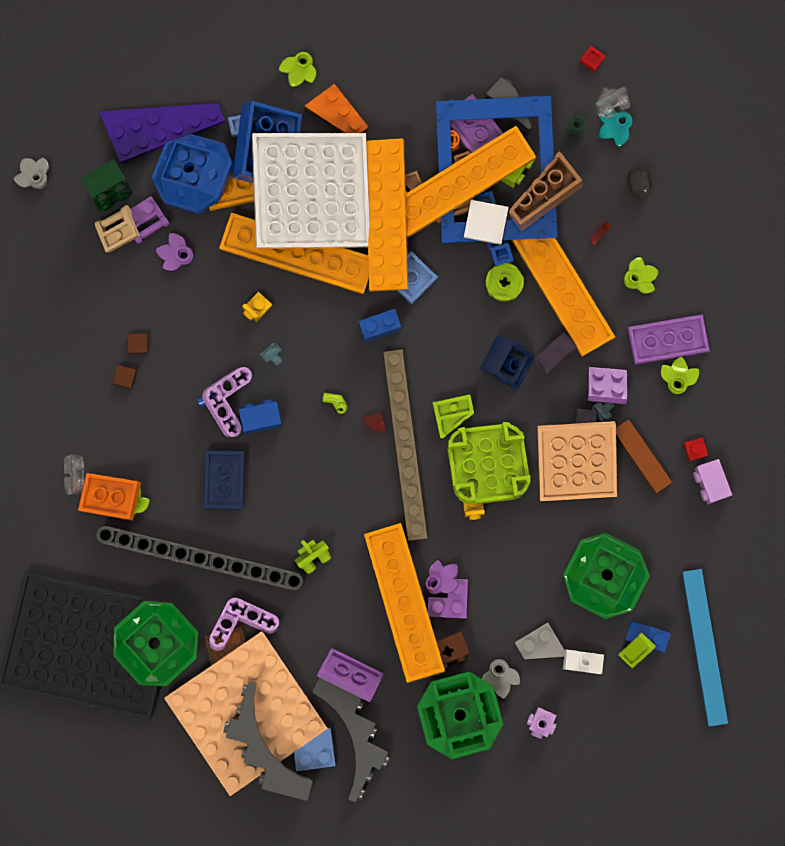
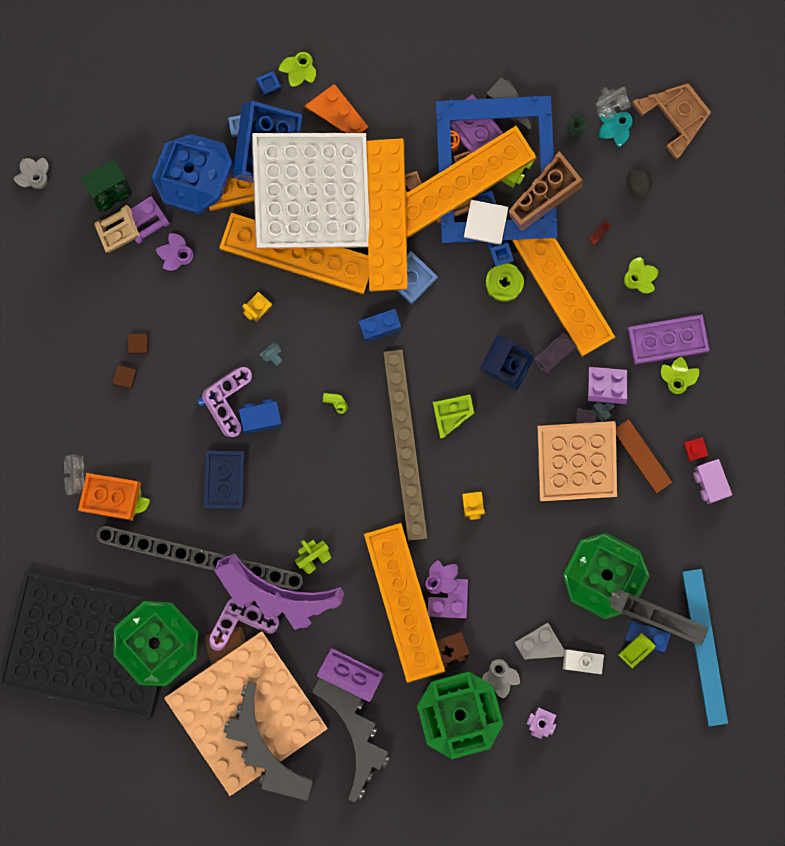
(148, 129): dark purple wing -> none
(268, 83): none -> blue tile
(297, 606): none -> medium lavender arch
(316, 753): medium blue wing -> none
(375, 422): clear red tile -> none
(488, 463): lime tile -> none
(592, 58): red tile -> none
(658, 616): none -> dark grey arch
(682, 109): none -> medium nougat wing

